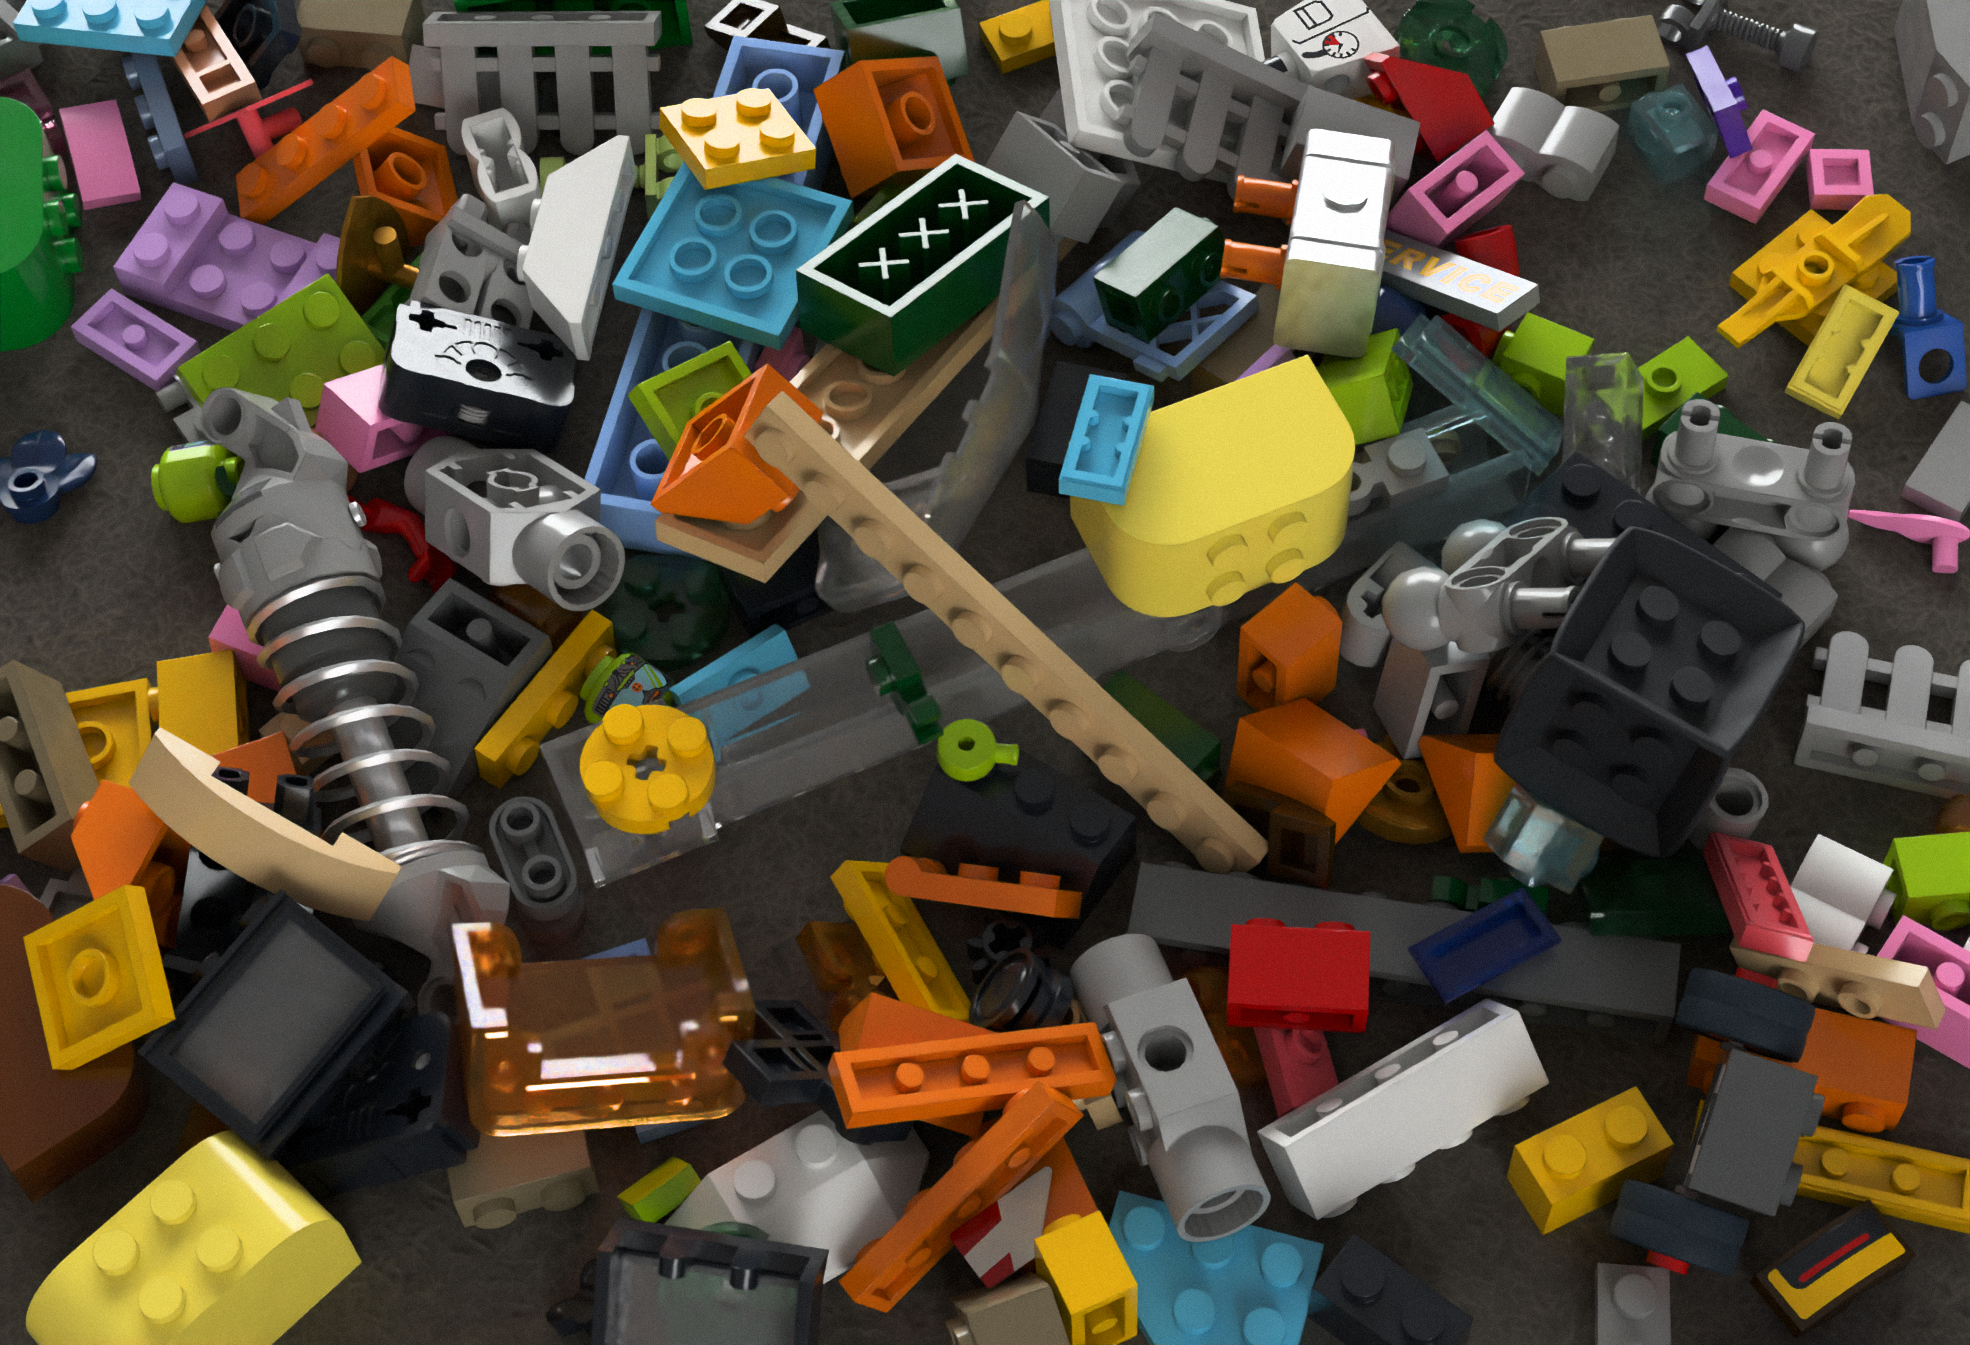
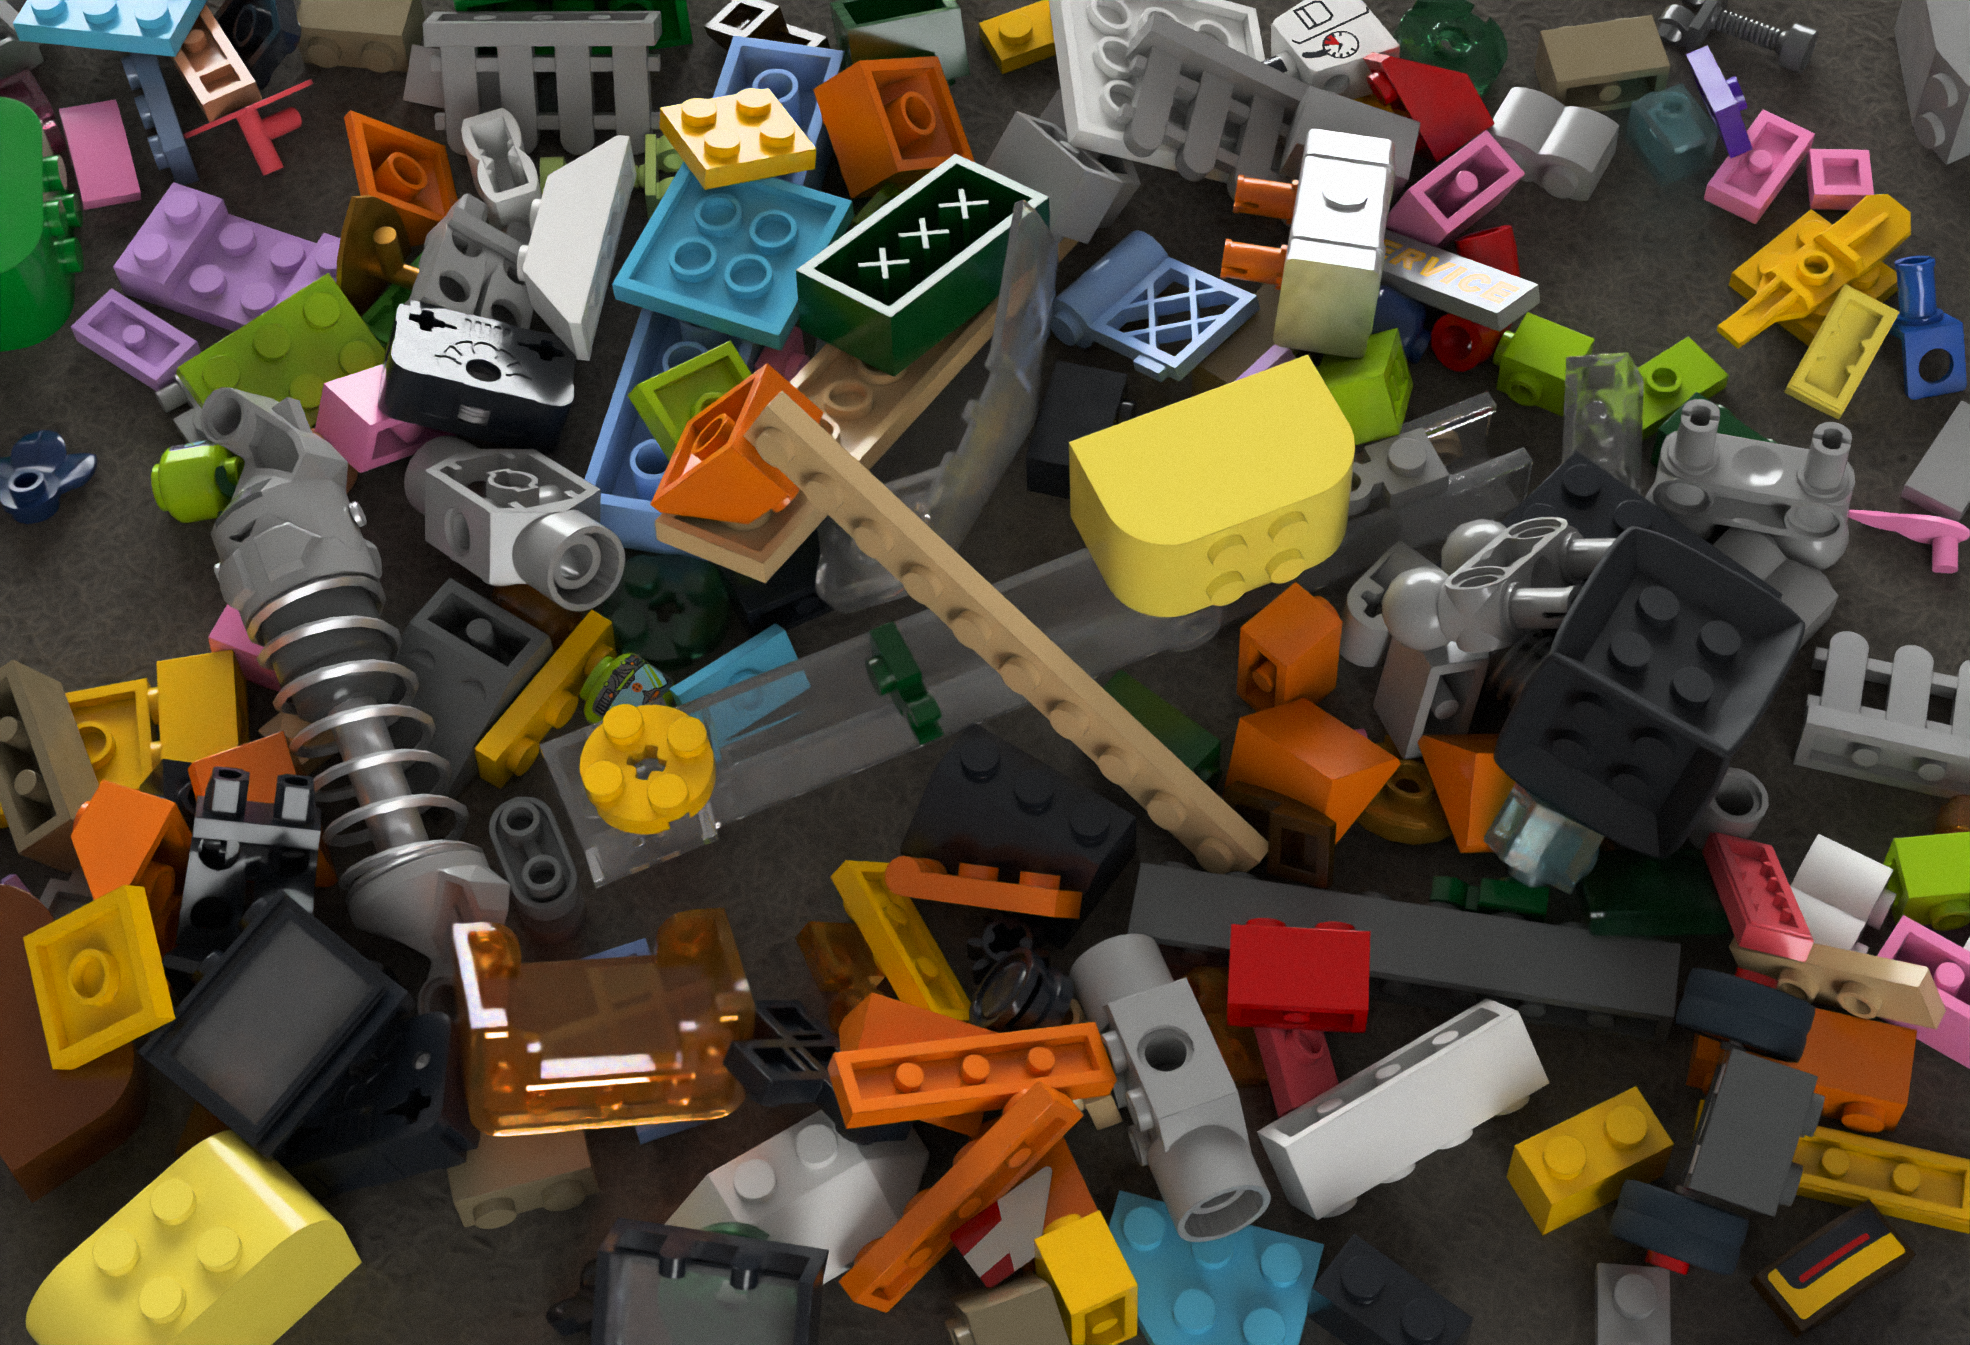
(254, 840): tan slope -> none
(326, 141): orange plate -> none
(393, 519): red piece -> none
(660, 1190): lime tile -> none
(982, 753): lime piece -> none
(1106, 439): medium azure plate -> none
(1161, 274): dark green brick -> none
(1481, 391): clear light blue piece -> none
(1484, 945): clear blue tile -> none

